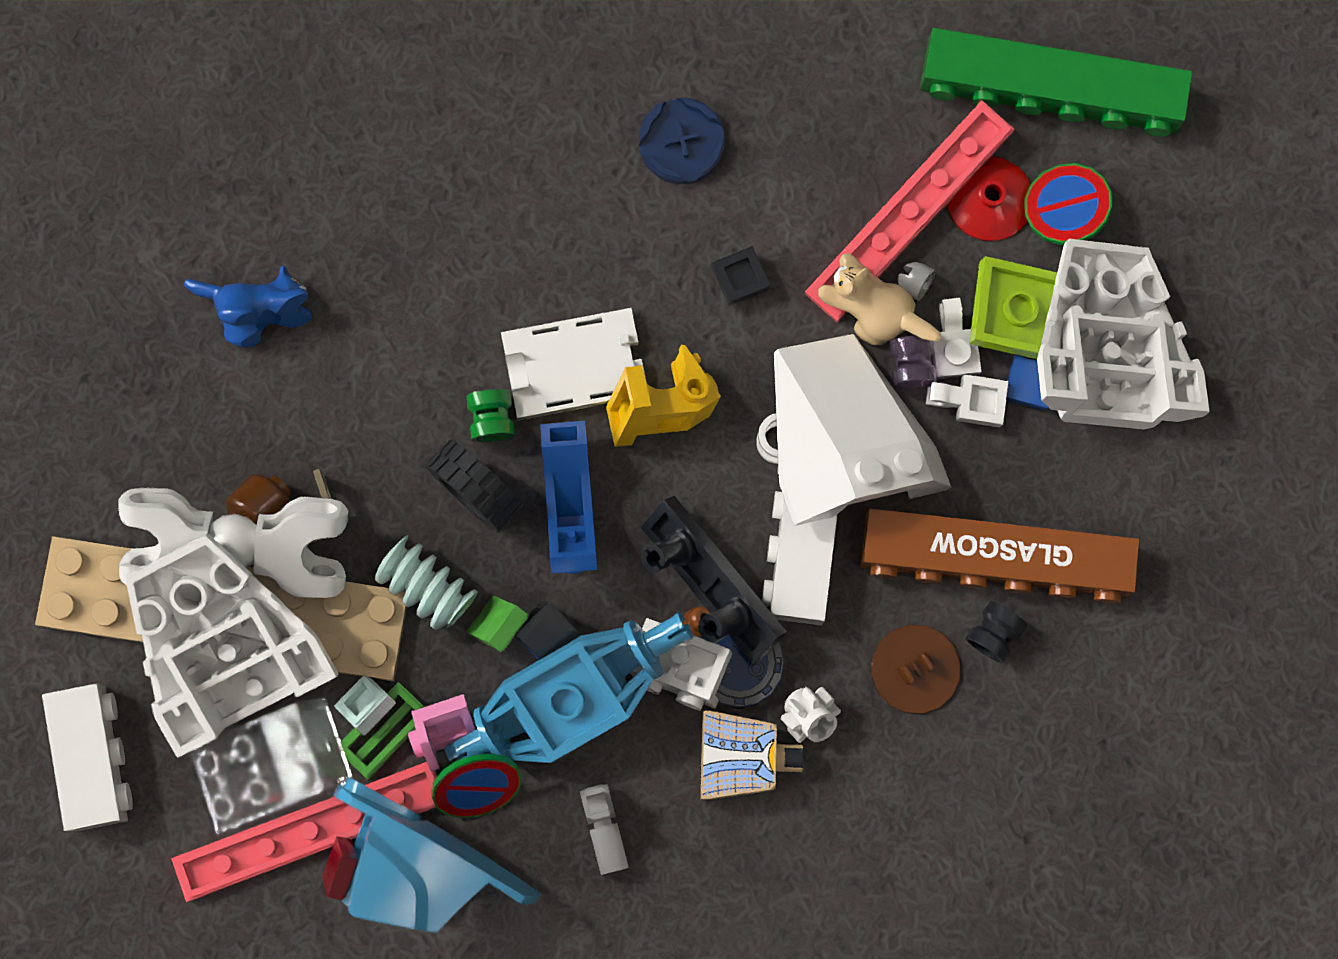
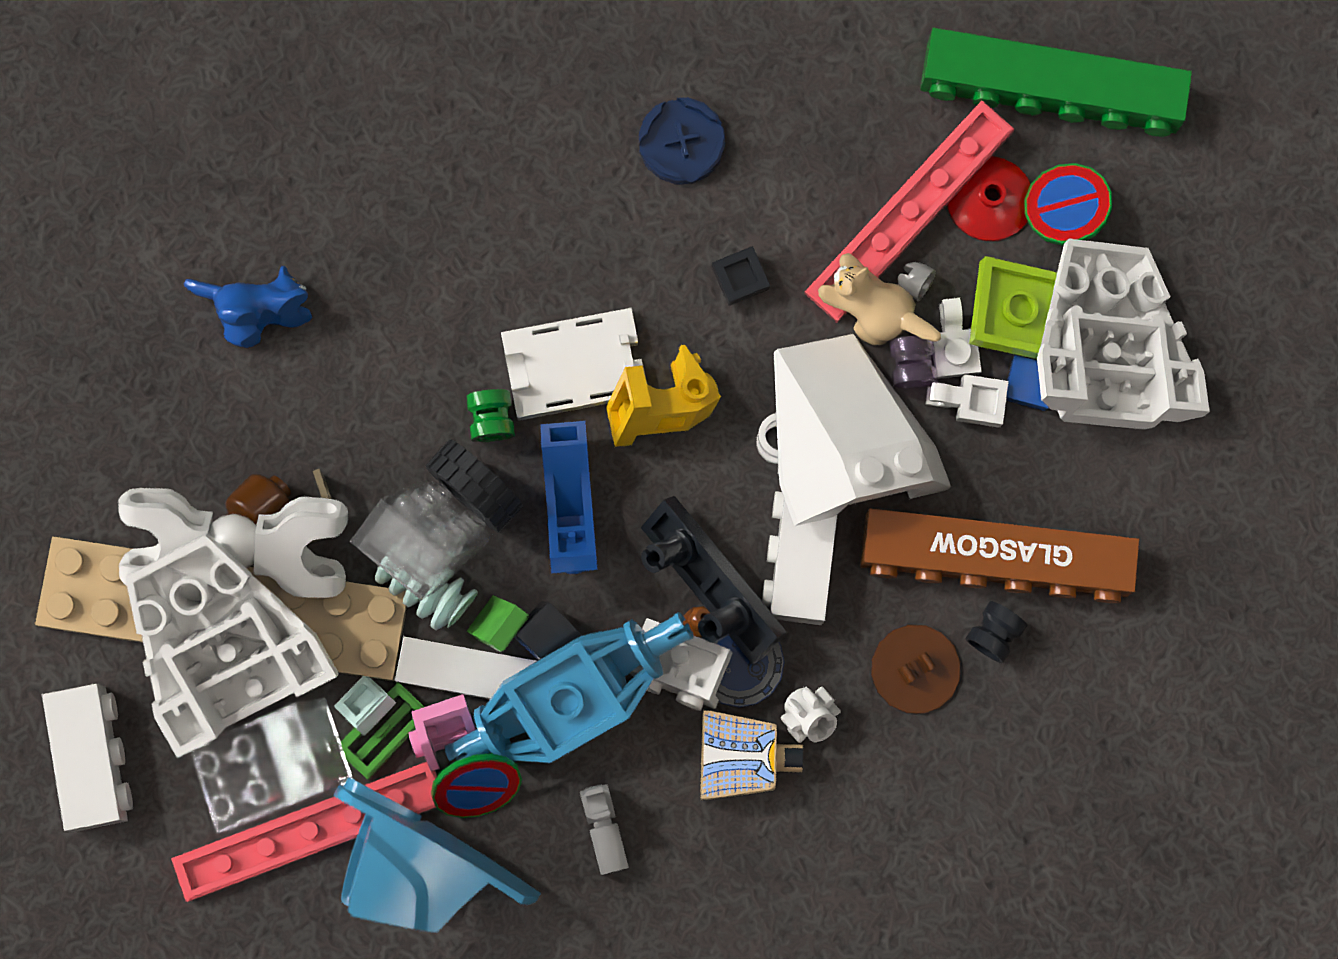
(340, 868): dark red tile -> none
(421, 537): none -> clear slope
(455, 668): none -> white tile

